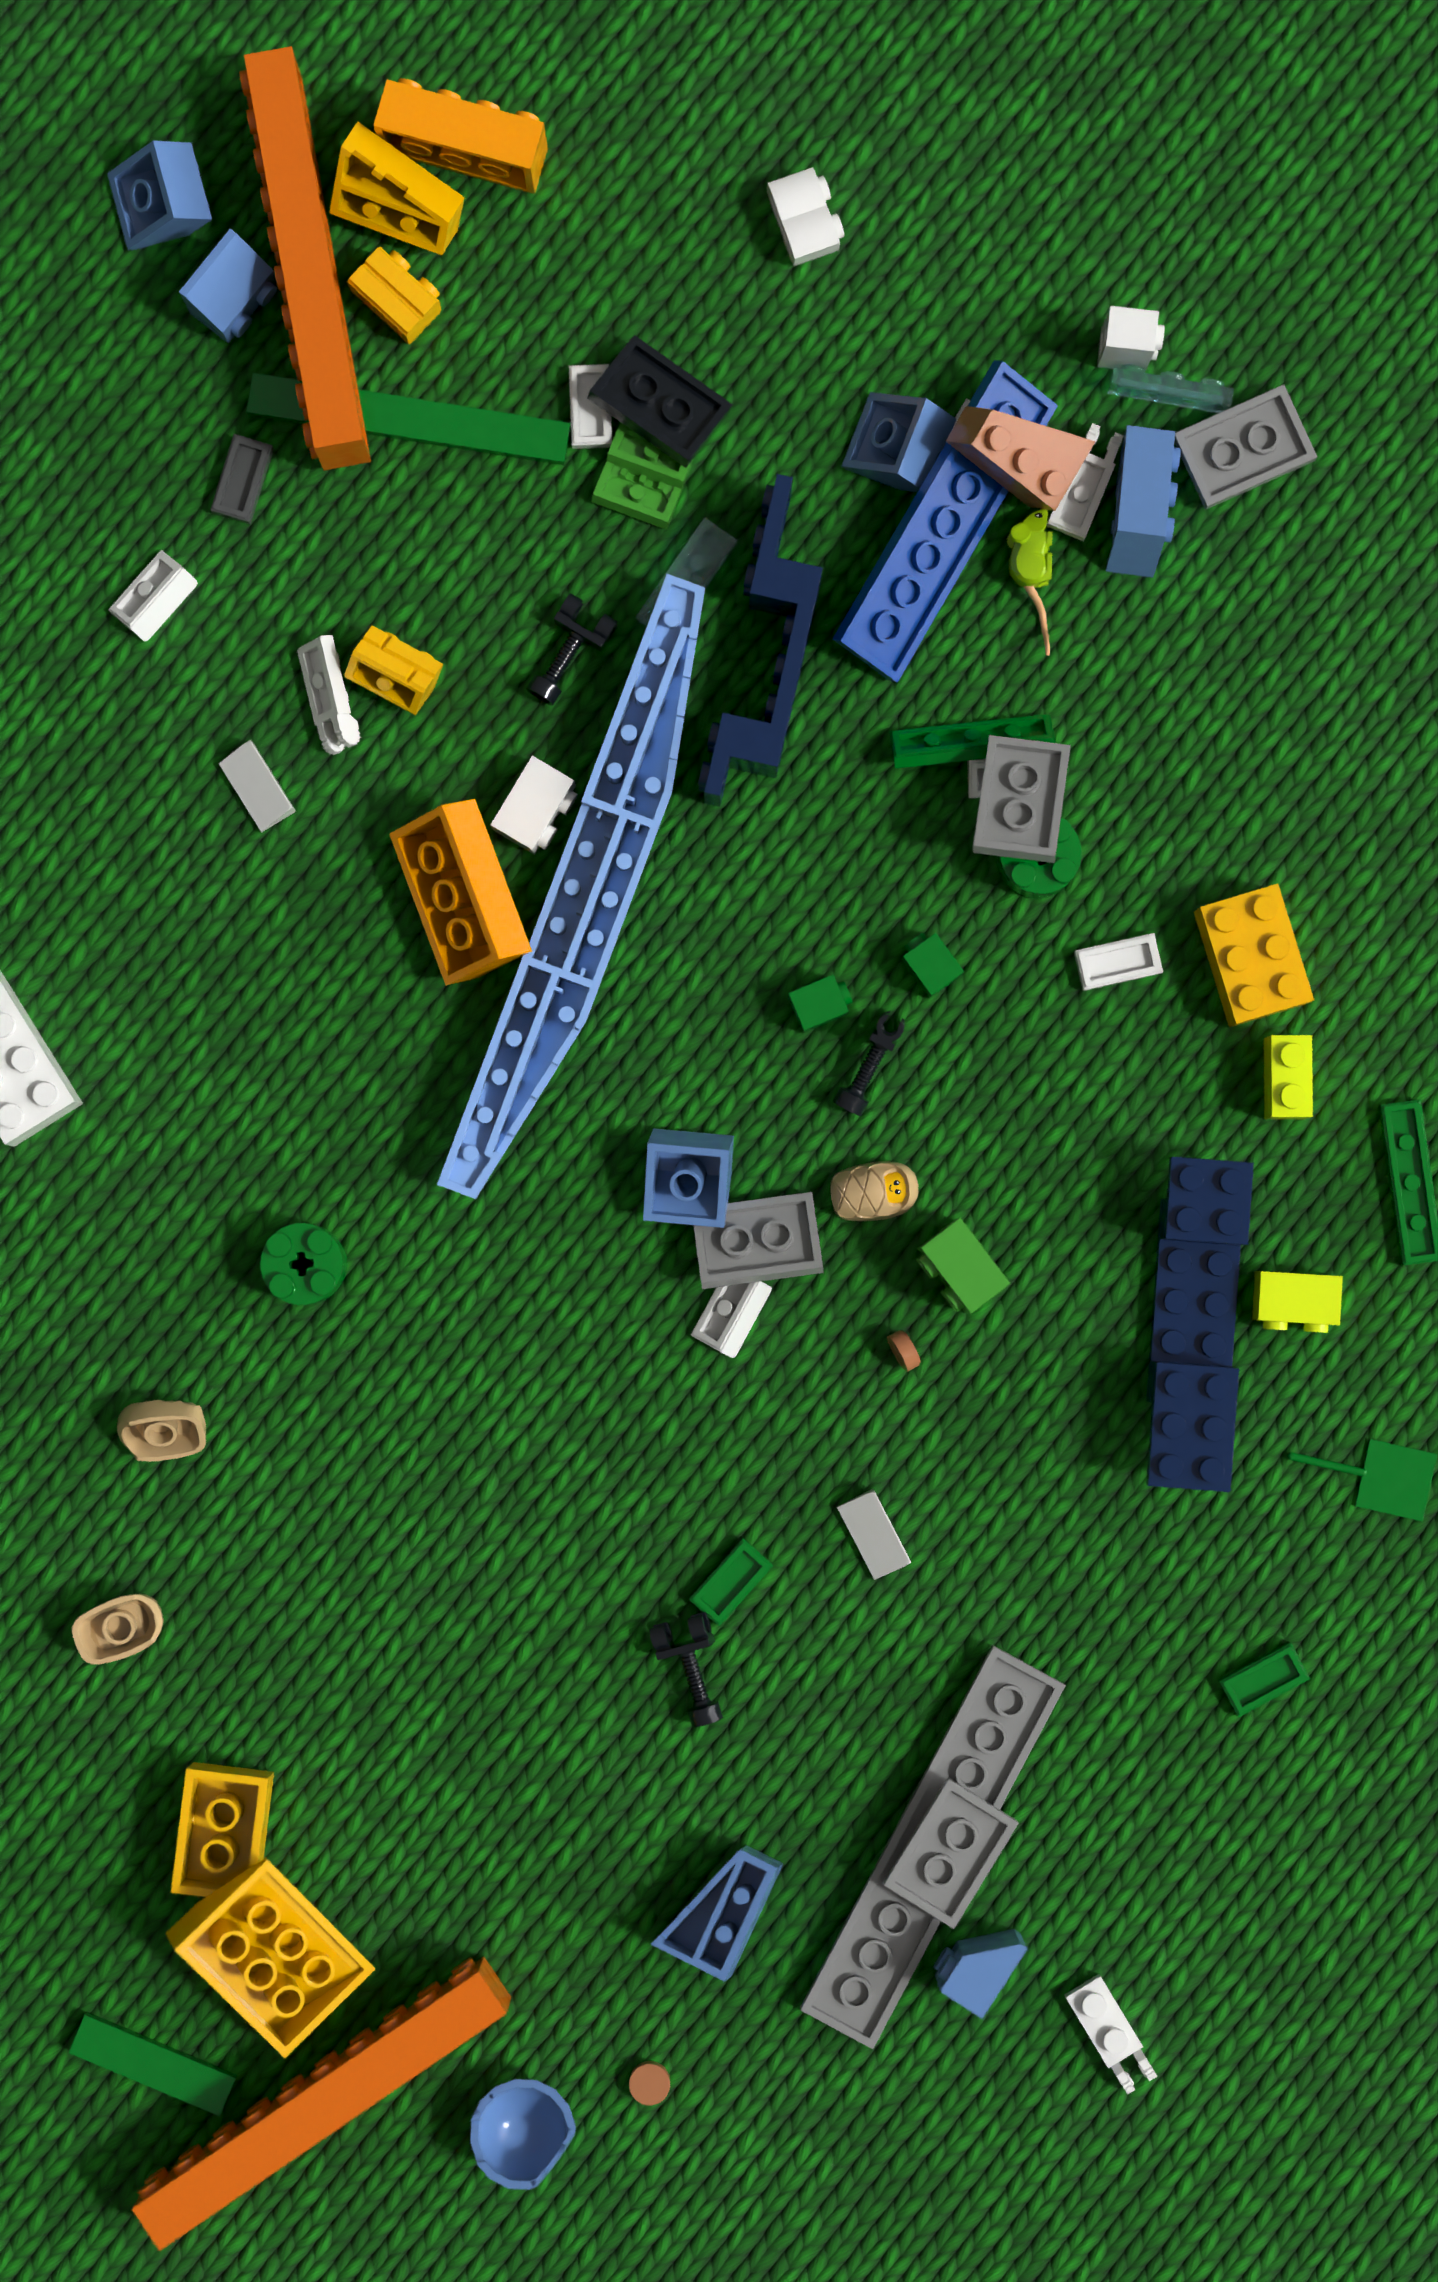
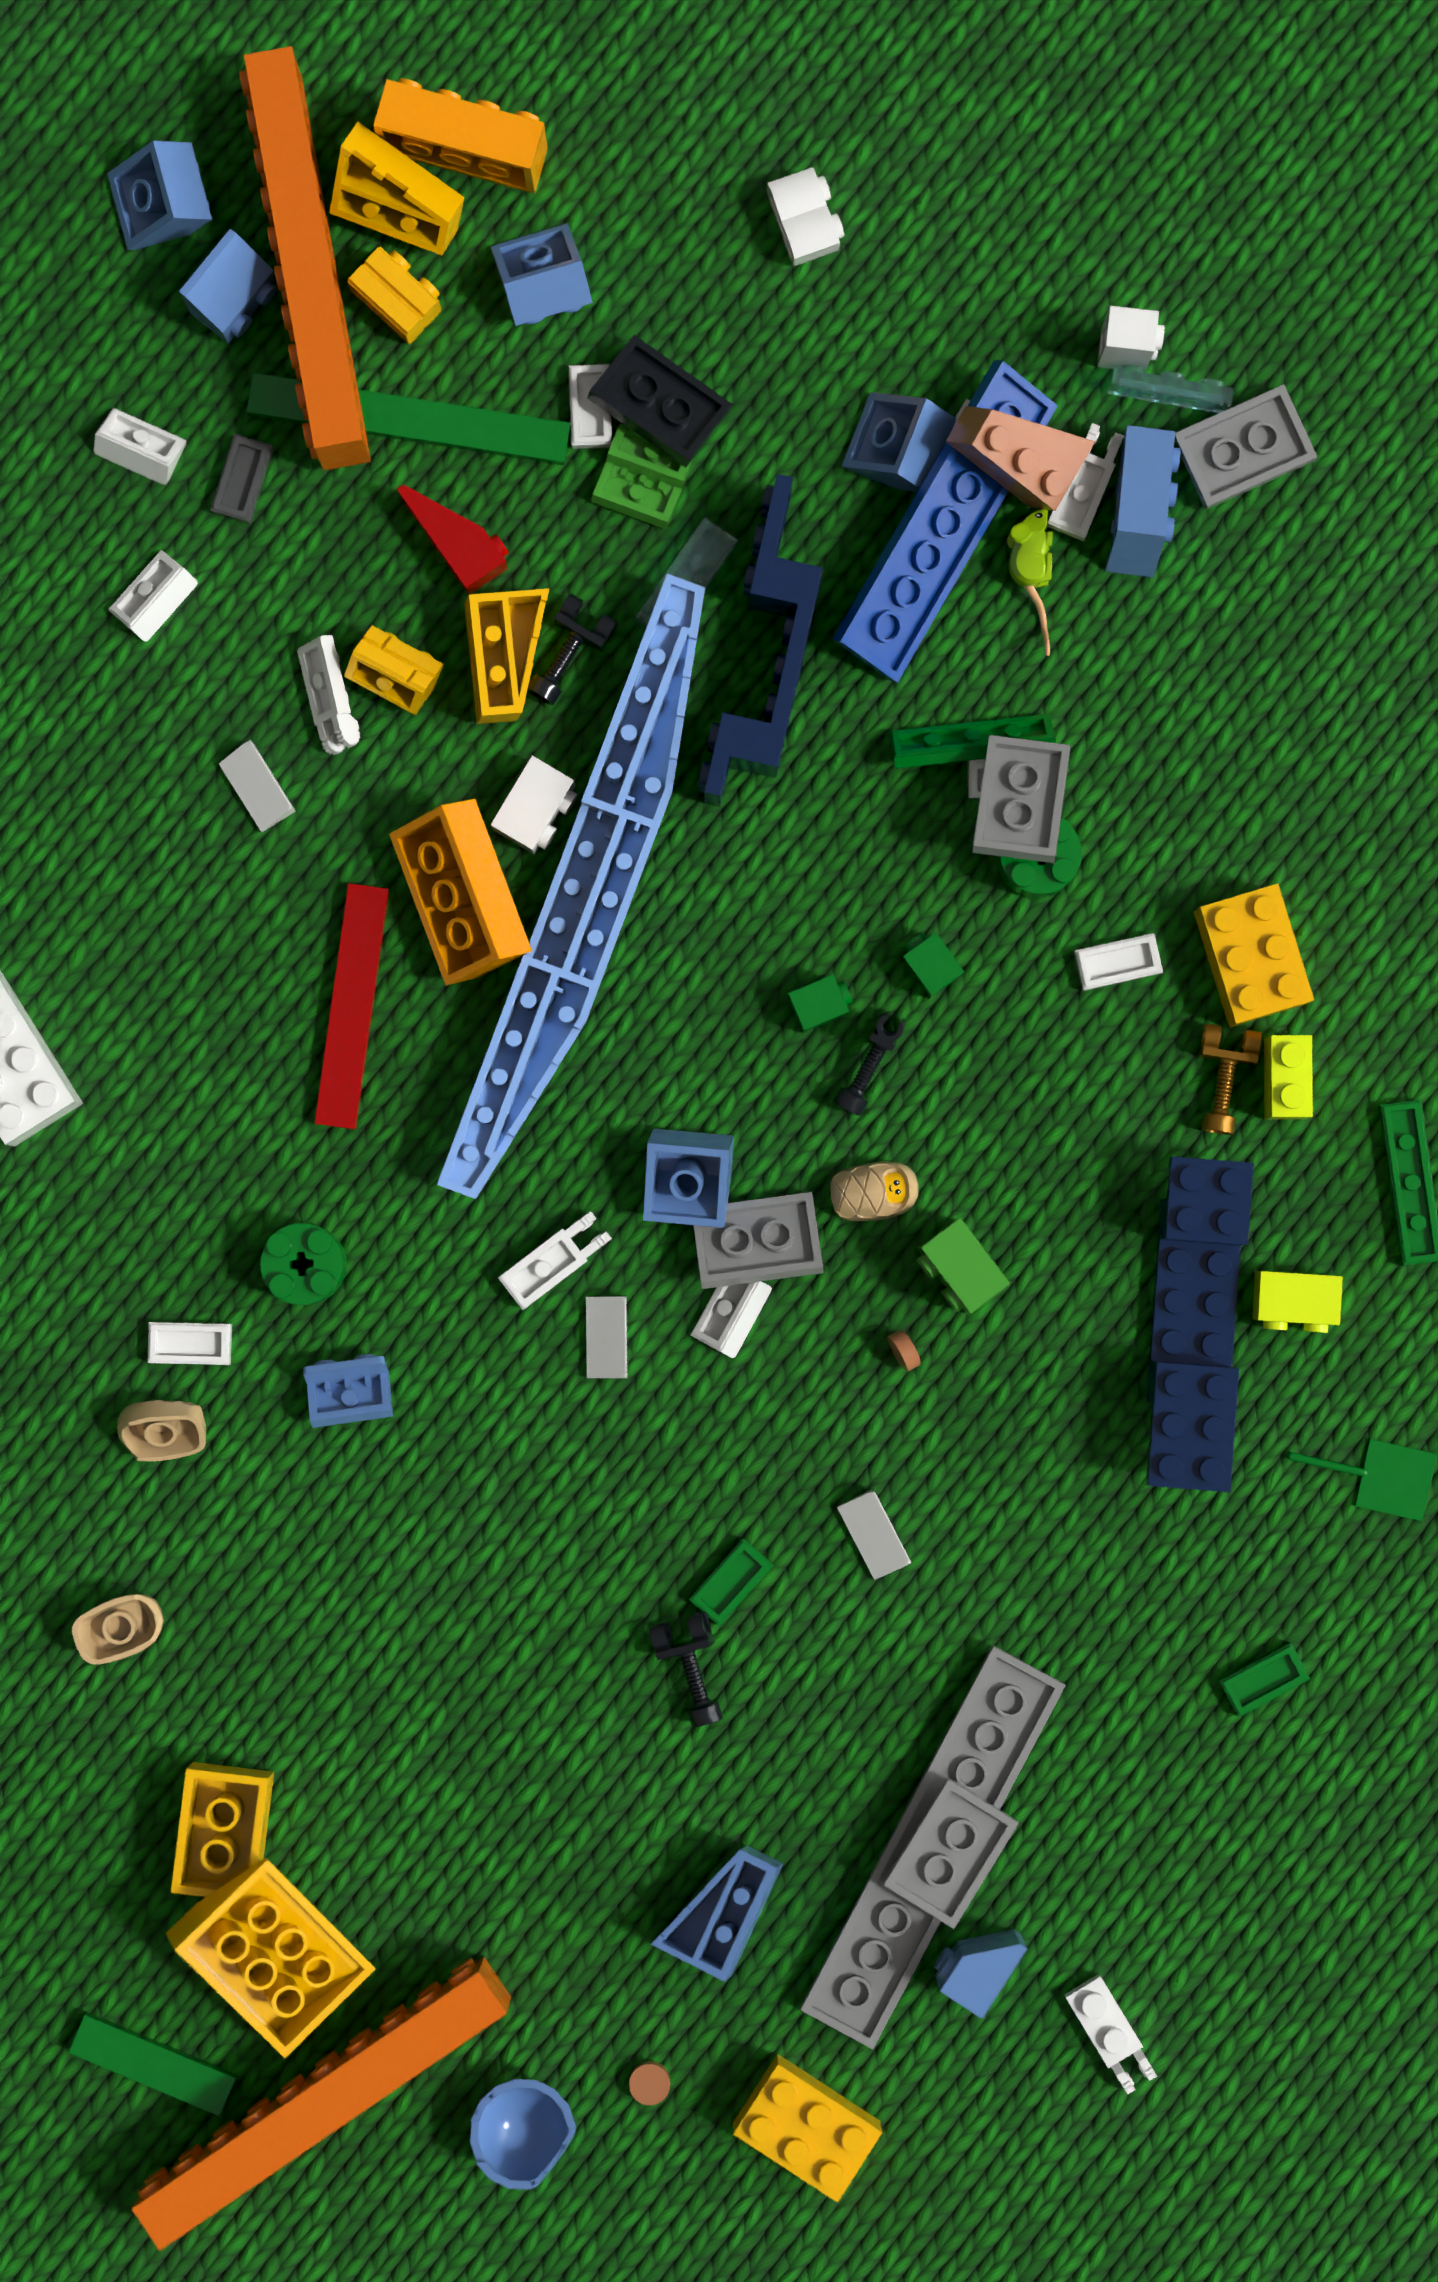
(138, 446): none -> white slope
(189, 1343): none -> white tile
(348, 1390): none -> medium blue bracket
(352, 1006): none -> red tile
(460, 542): none -> red slope
(502, 649): none -> yellow wedge
(542, 275): none -> medium blue slope
(550, 1263): none -> white hinge
(606, 1337): none -> white slope
(807, 2128): none -> yellow brick
(1219, 1119): none -> pearl gold bar

